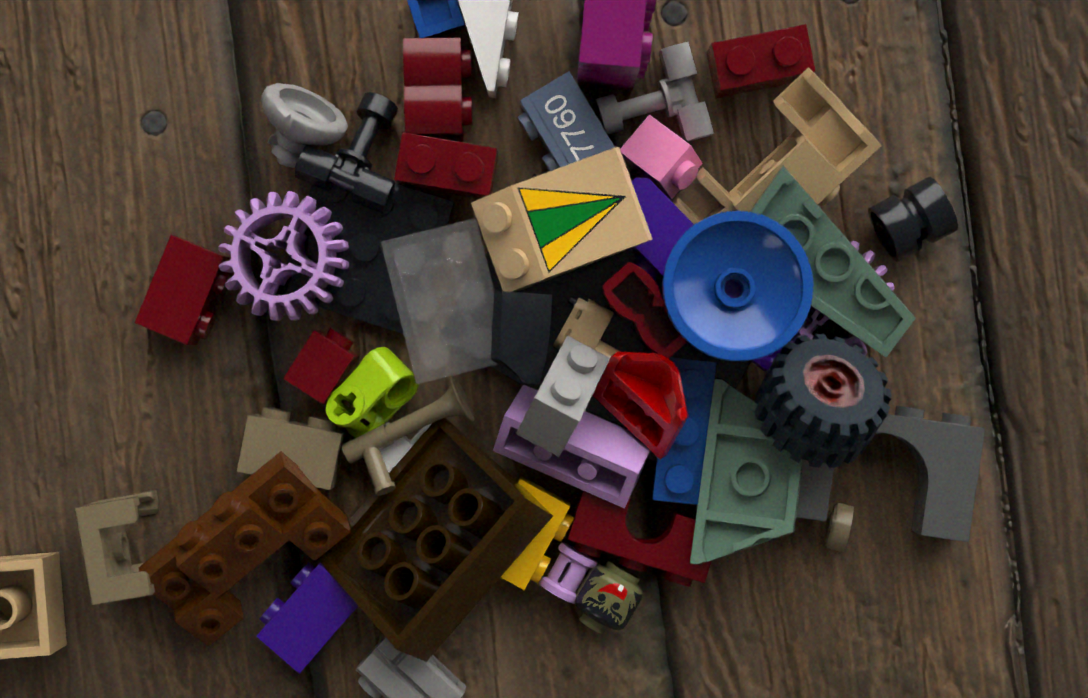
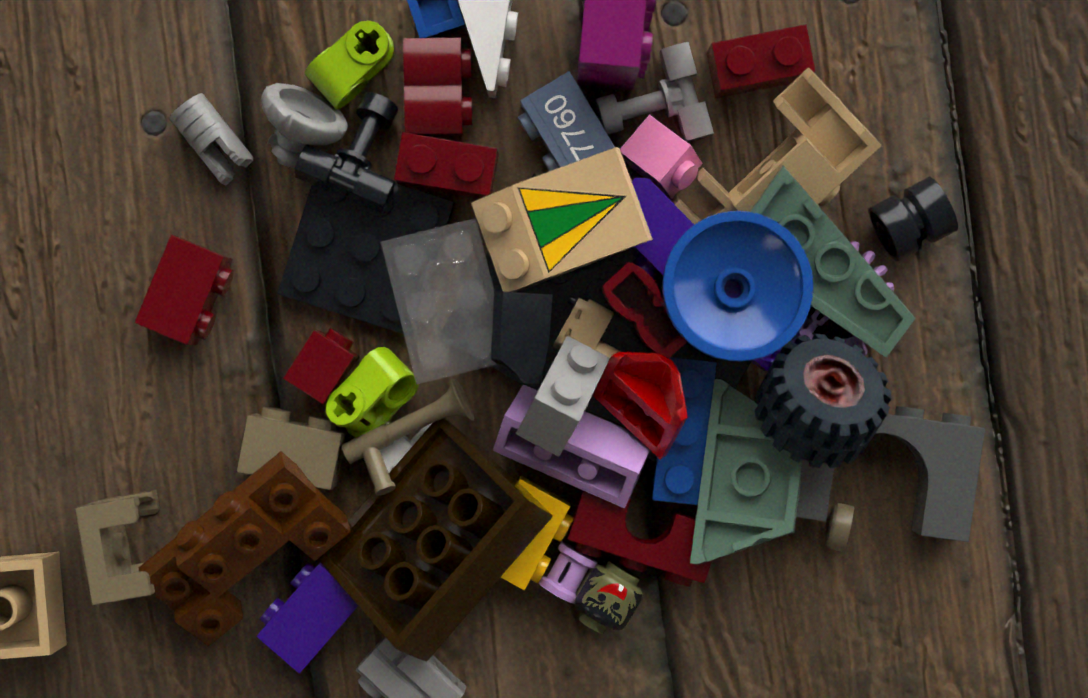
(207, 130): none -> light grey hinge
(293, 241): lavender gear -> none
(346, 66): none -> lime piece

